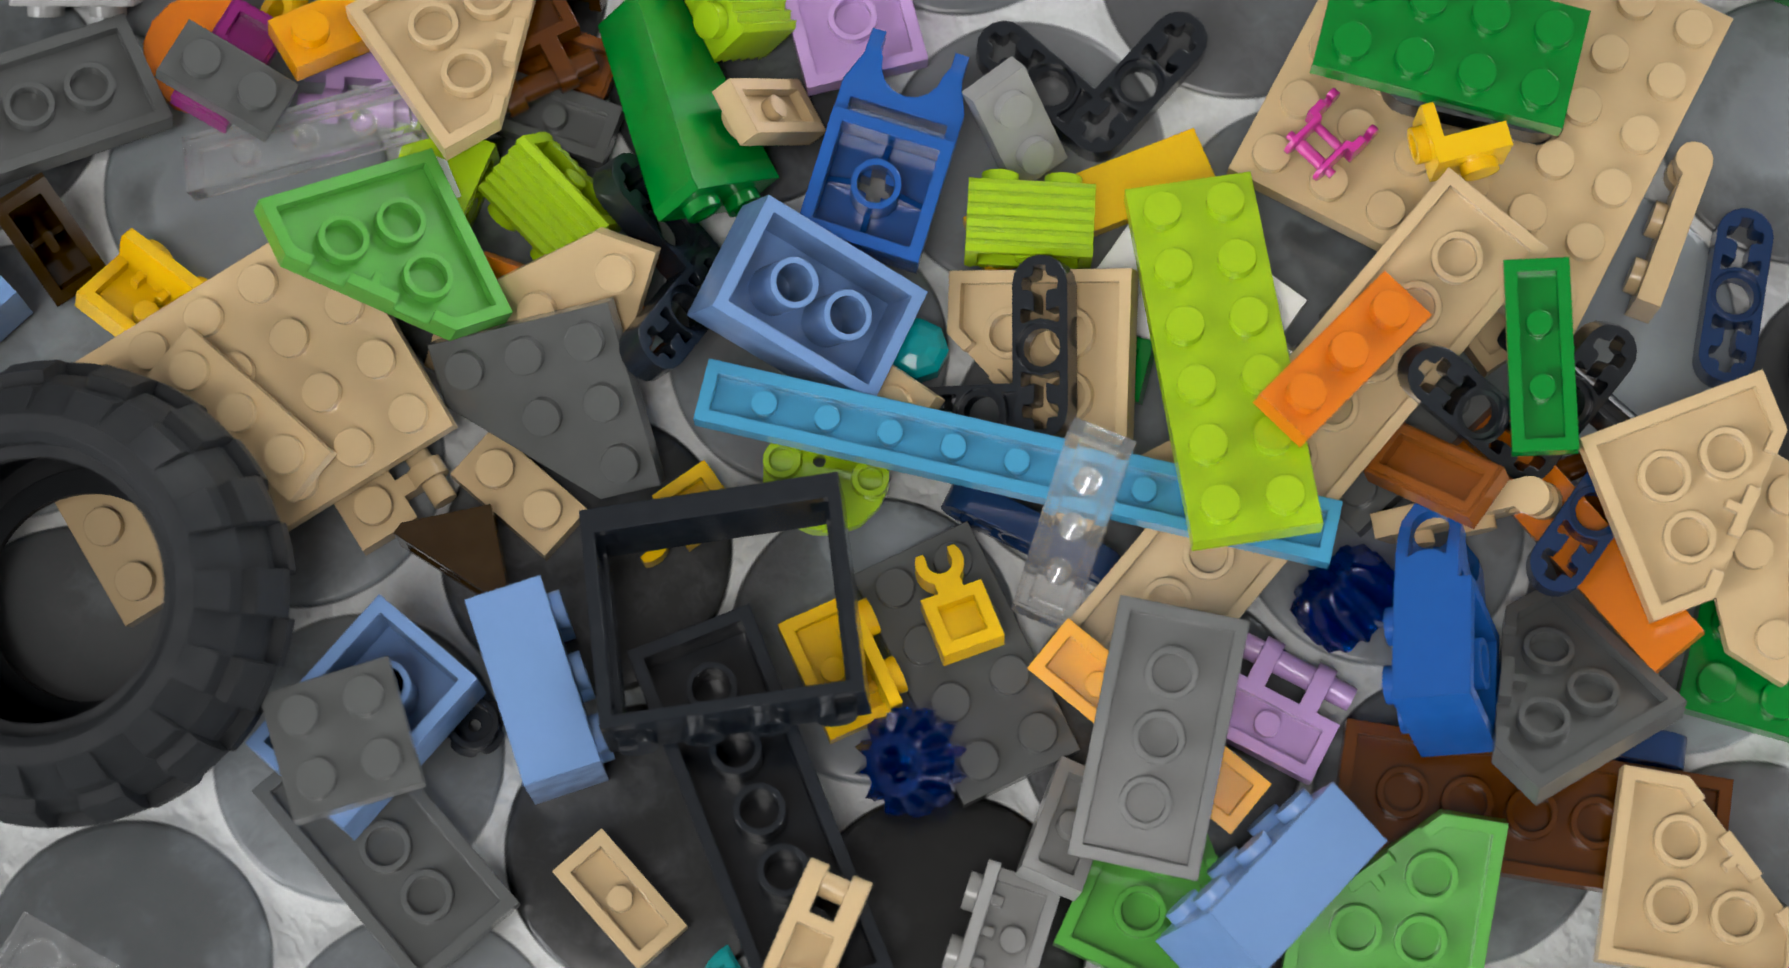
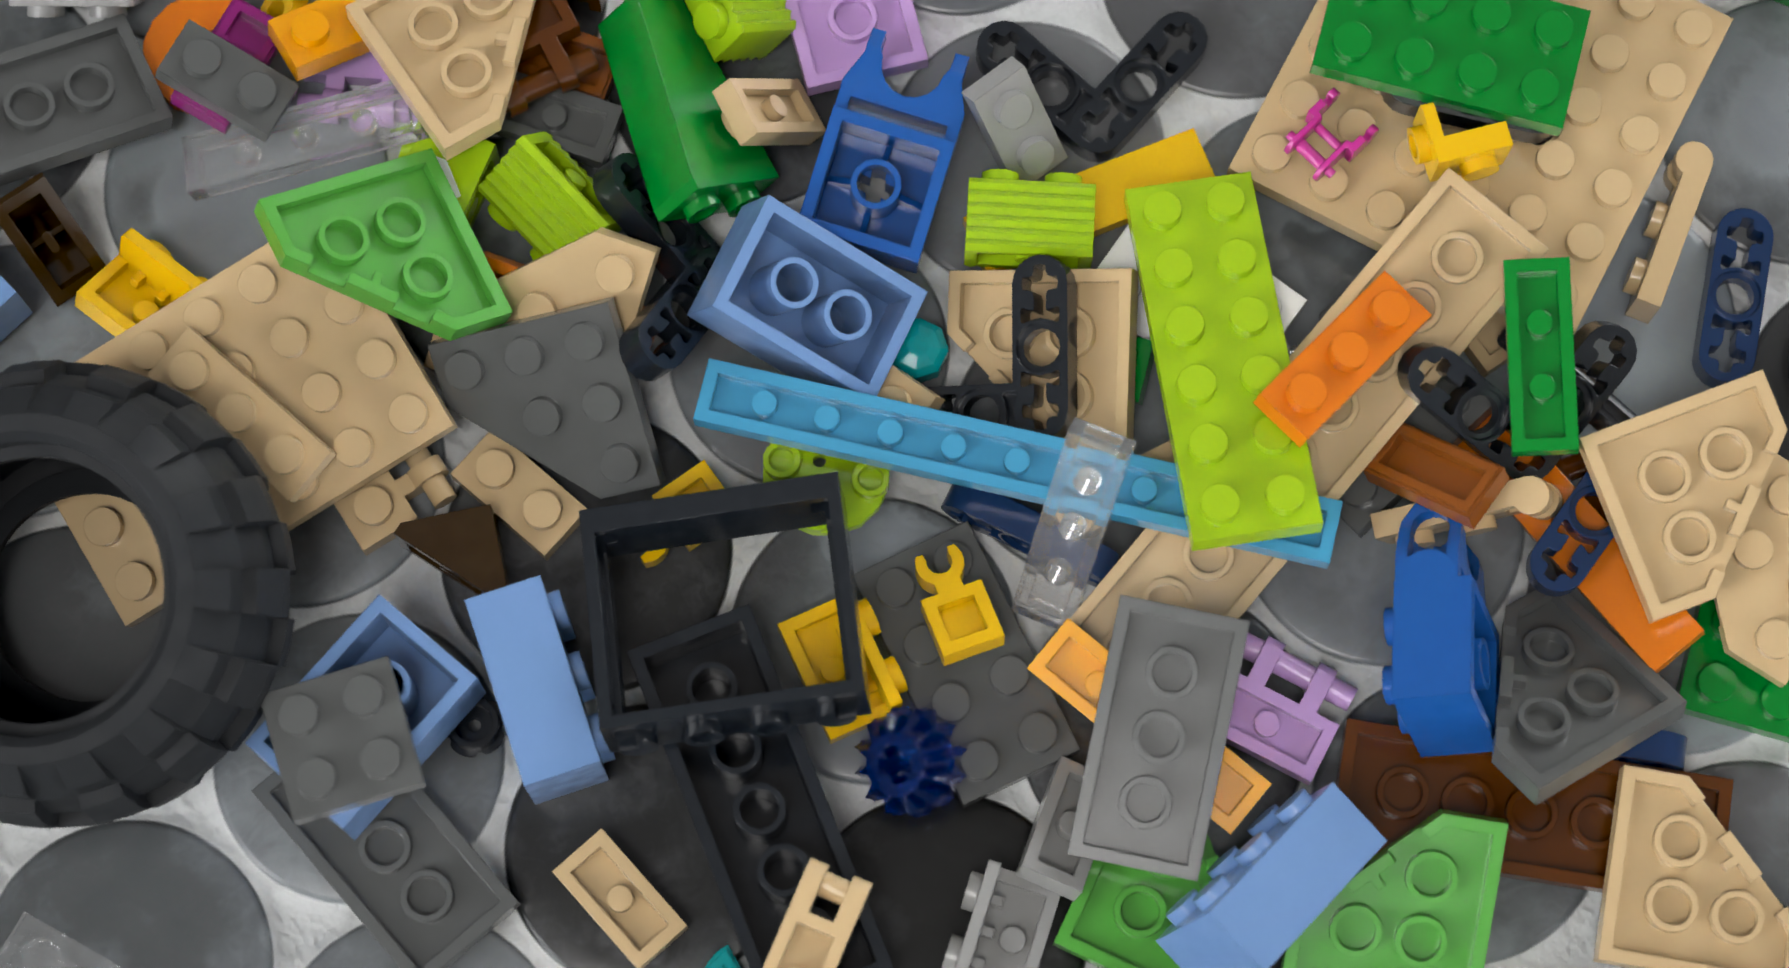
(1345, 600): clear blue gear -> none

